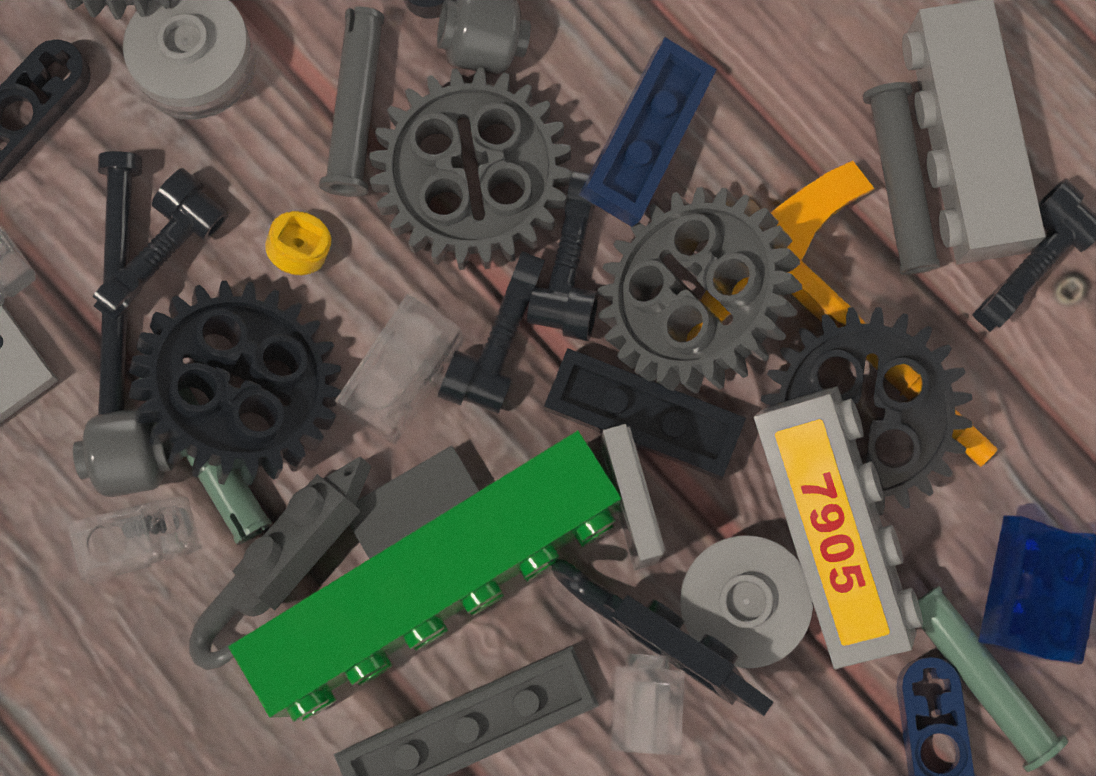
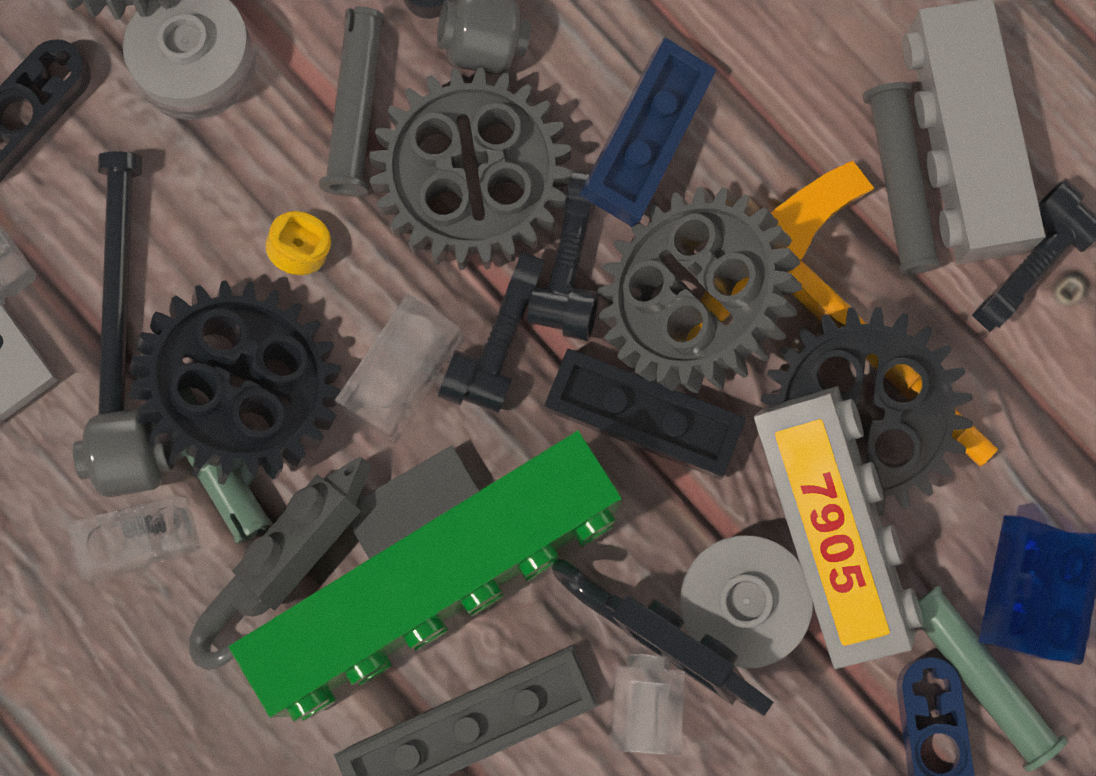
(188, 212): black brick -> none
(635, 506): light grey tile -> none

